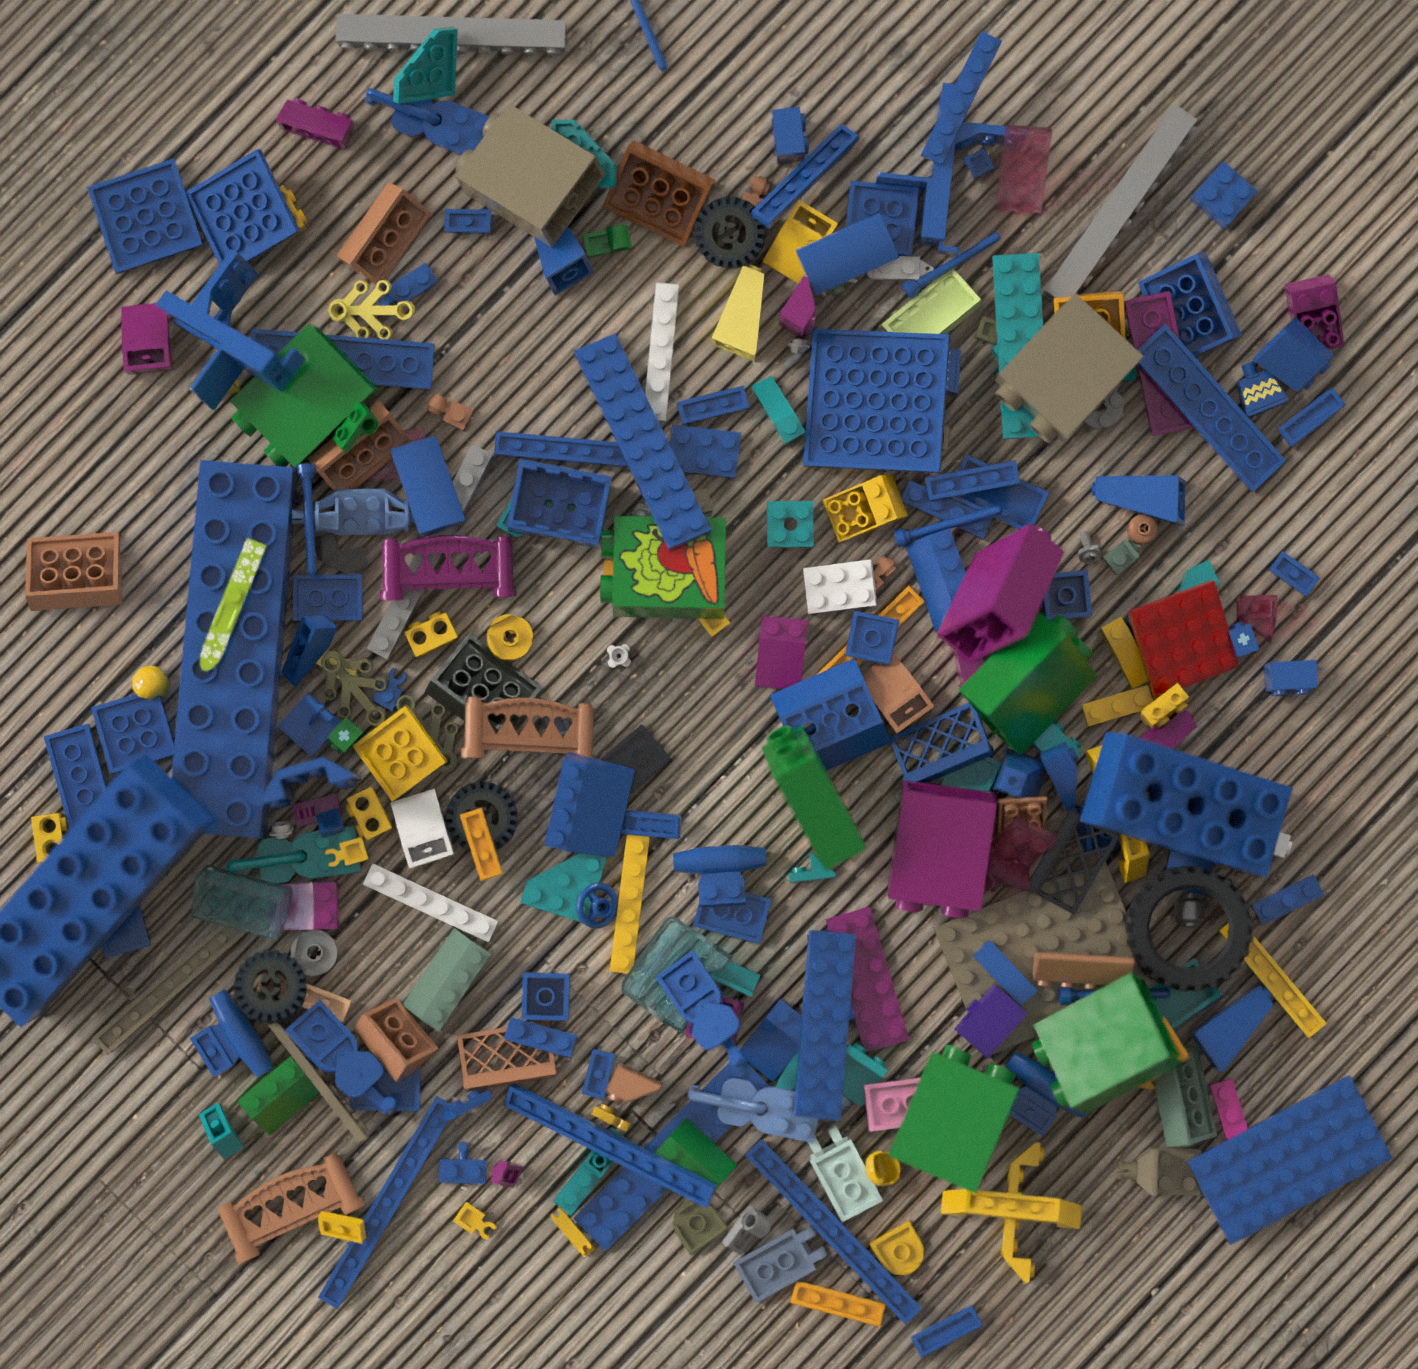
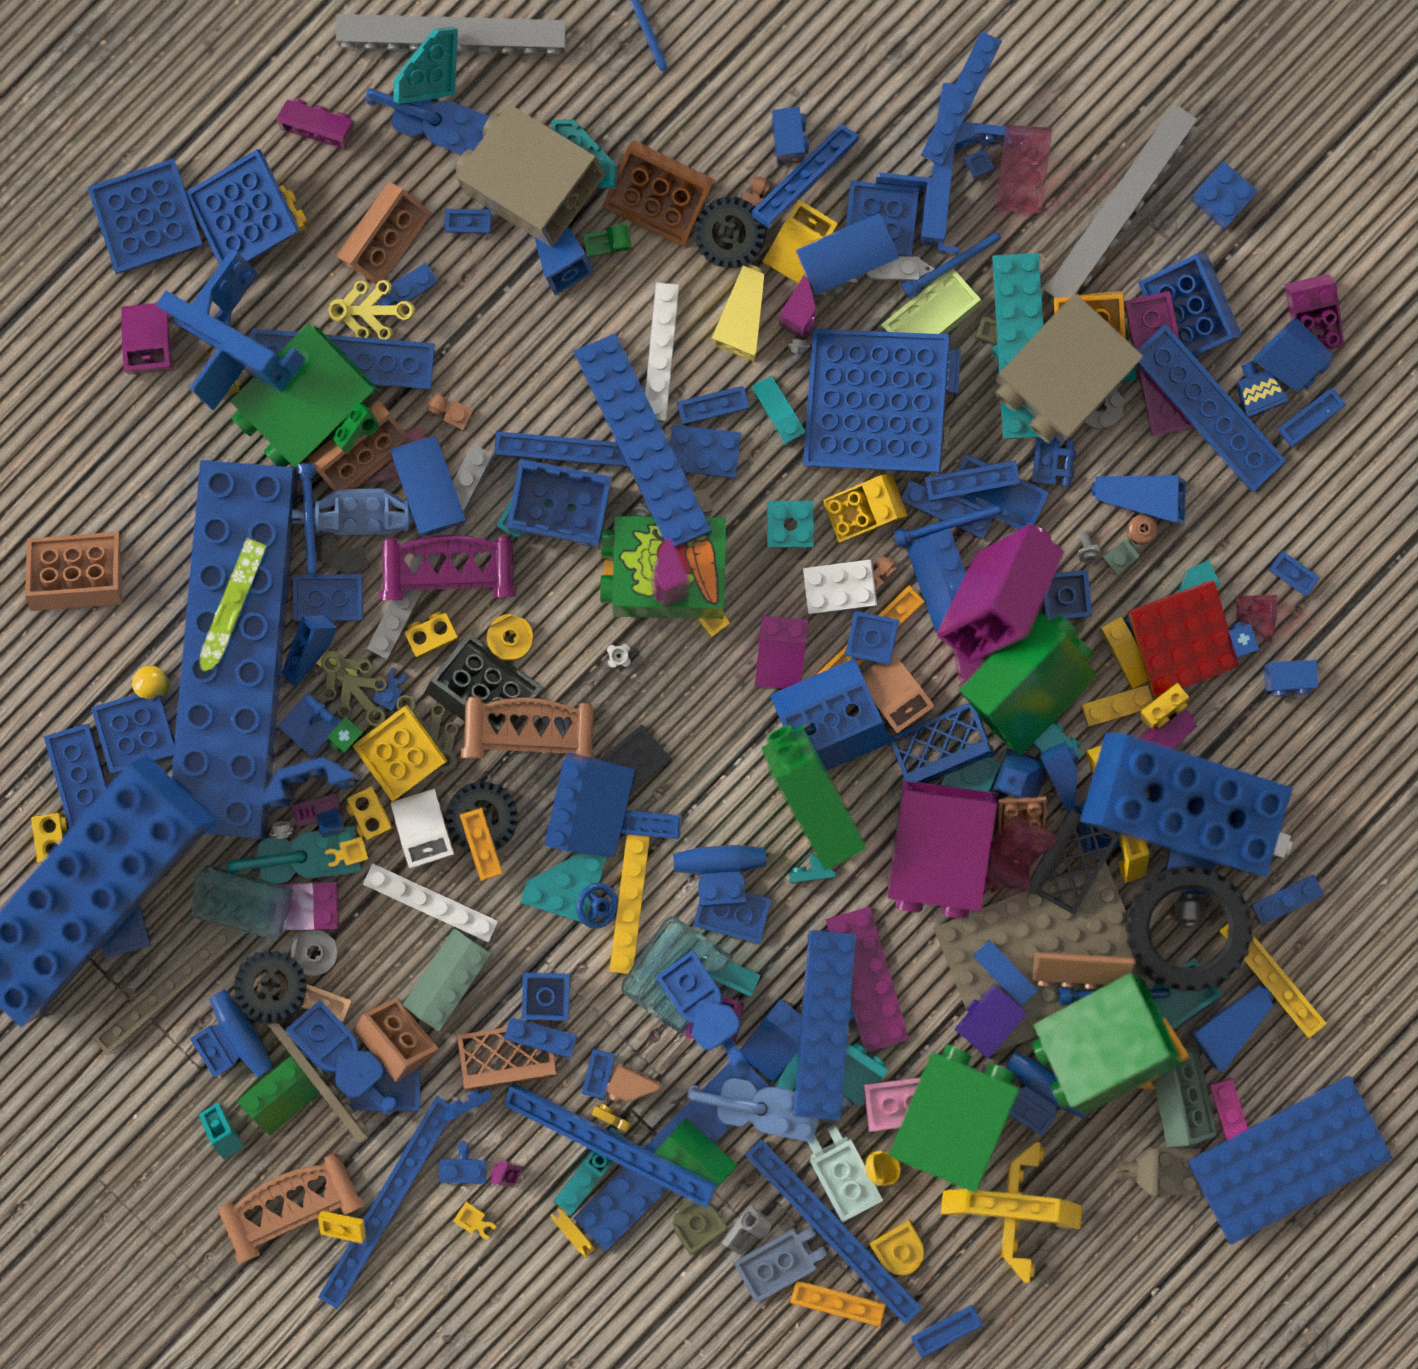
(669, 580): none -> magenta slope
(1046, 461): none -> blue plate

